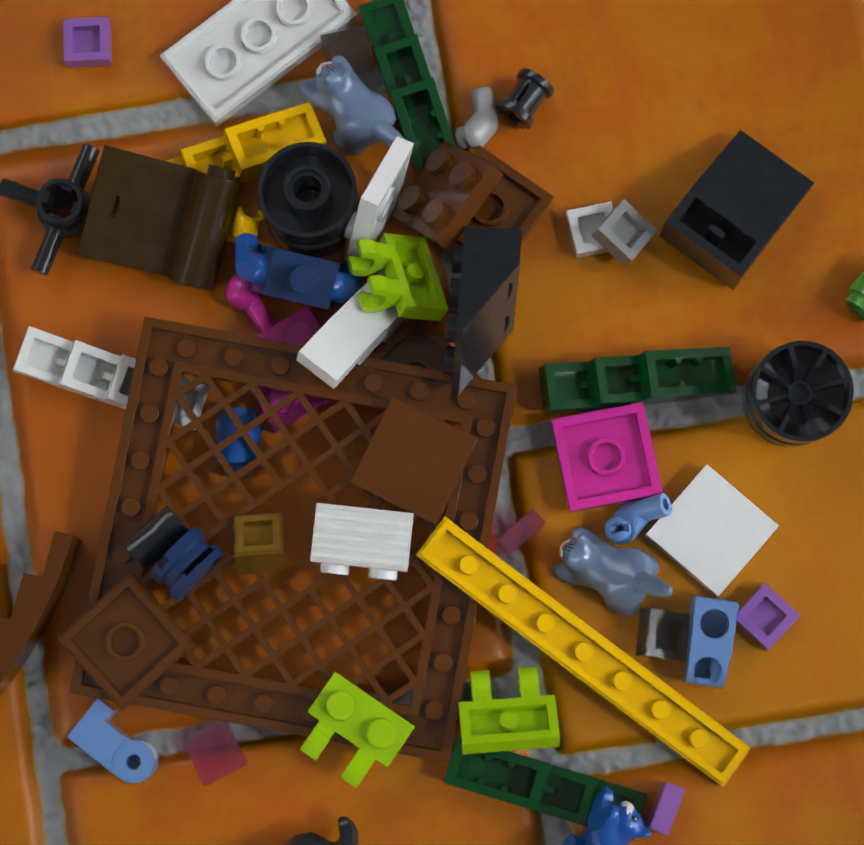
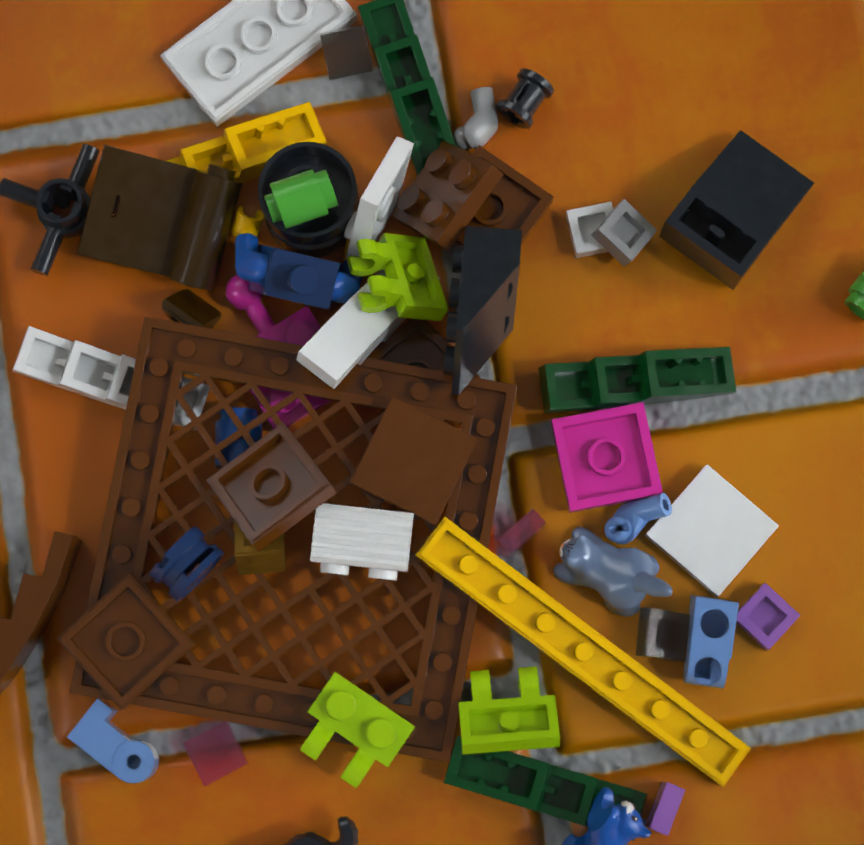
(87, 42): medium lavender tile -> none
(156, 537): black piece -> none
(190, 309): none -> dark brown slope
(271, 487): none -> reddish brown tile
(301, 198): none -> bright green brick
(358, 113): sand blue animal -> none
(798, 394): black wheel -> none

